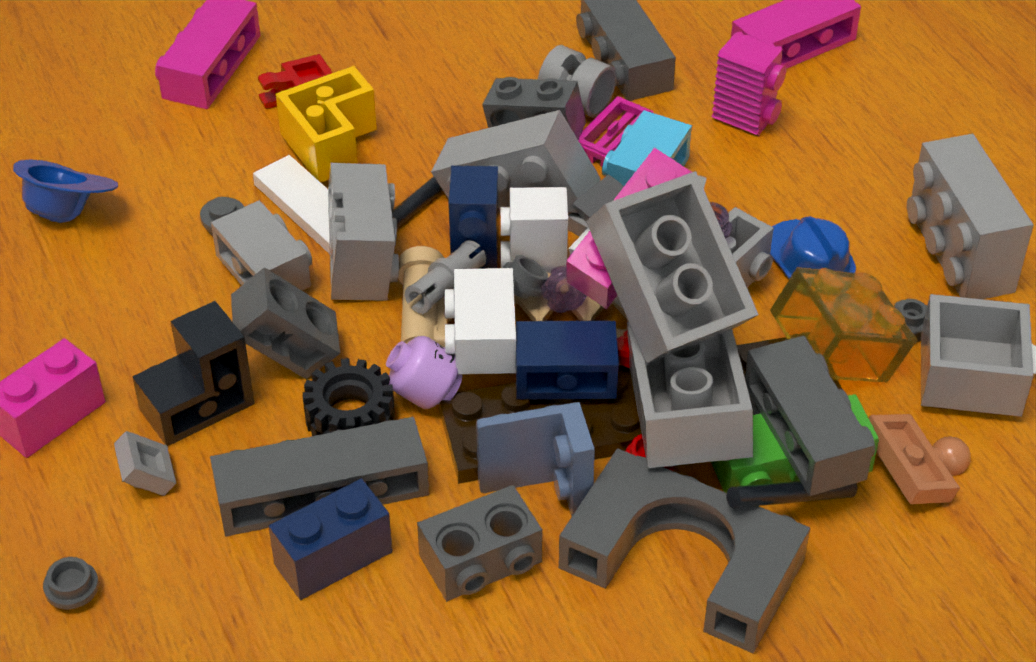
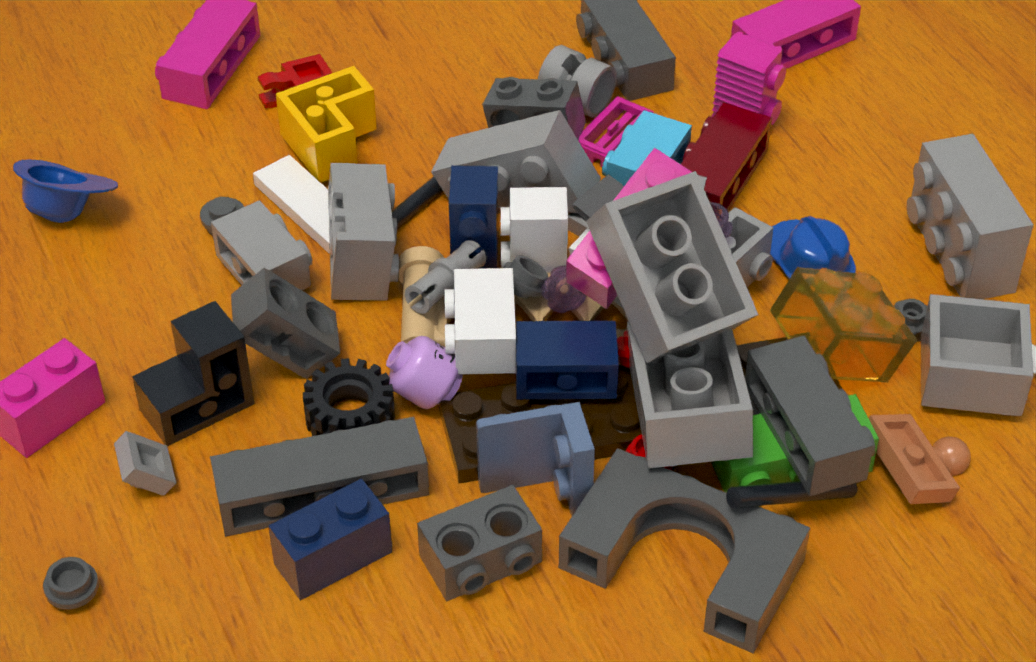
(728, 151): none -> dark red brick

